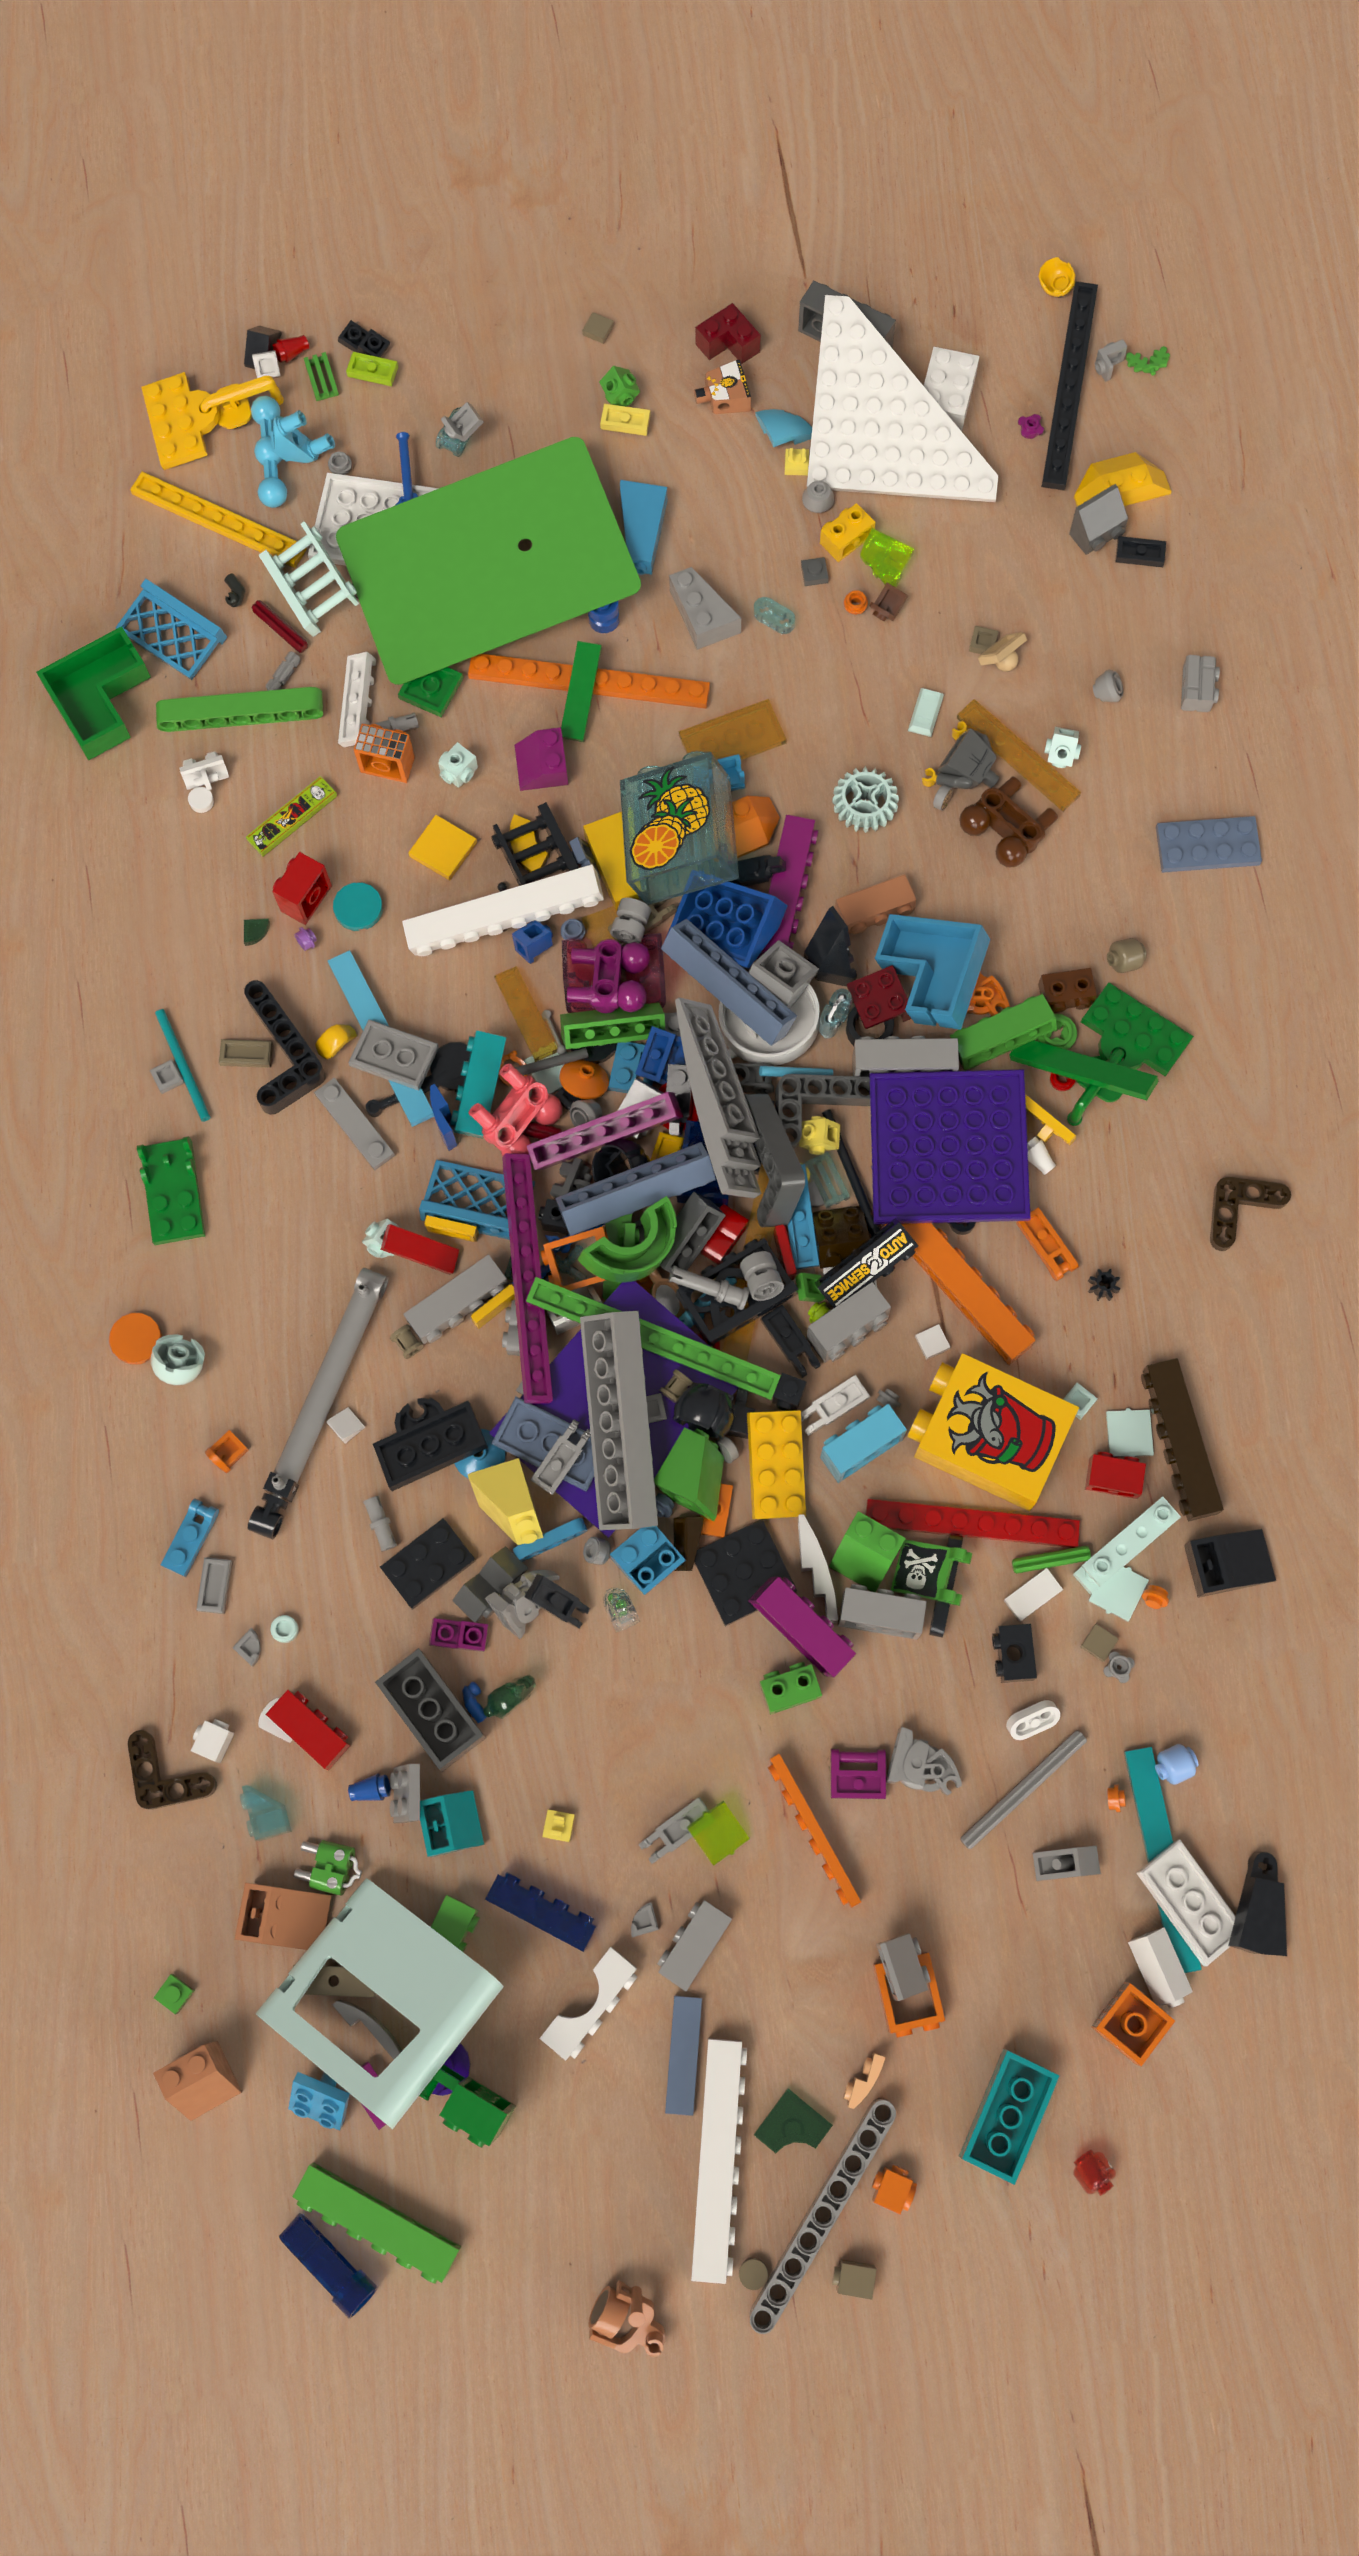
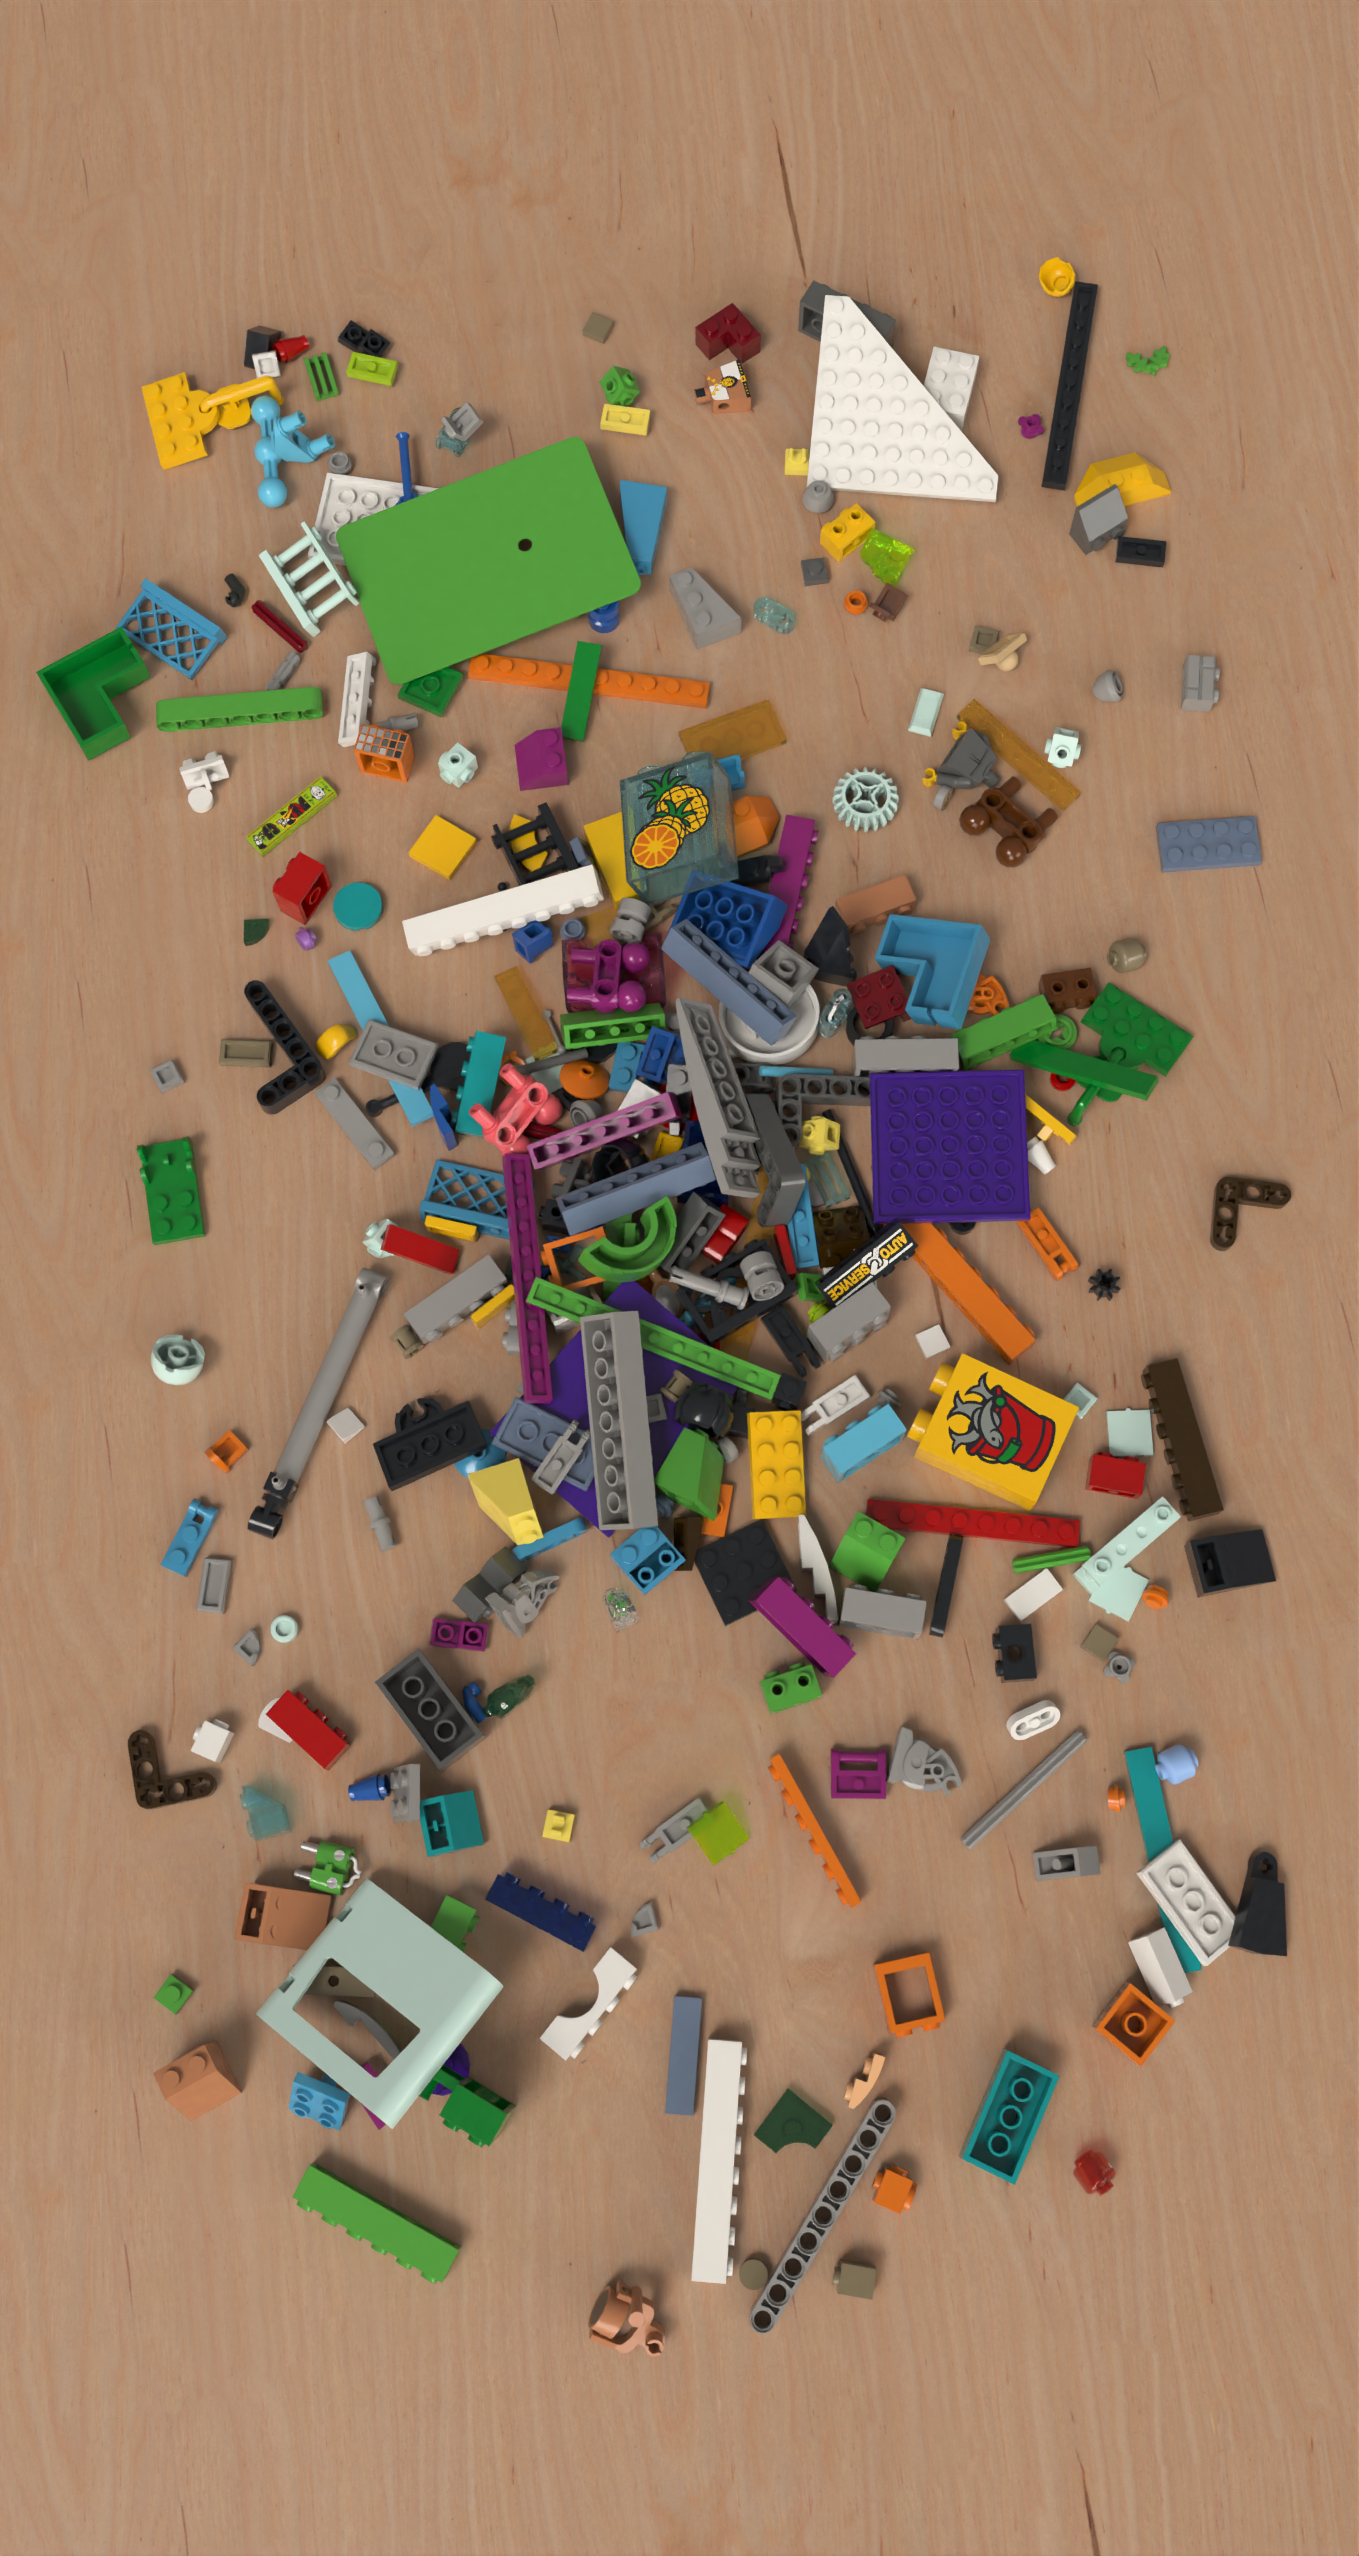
(134, 1338): orange tile -> none
(182, 1065): teal piece -> none
(213, 517): yellow tile -> none
(348, 2286): clear blue beam -> none
(427, 1563): black plate -> none
(555, 1600): black hinge -> none
(596, 1551): light grey tile -> none
(693, 1944): light grey brick -> none
(783, 426): medium azure brick -> none
(903, 1967): light grey slope -> none
(926, 1569): flag -> none
(1108, 356): light grey bracket -> none

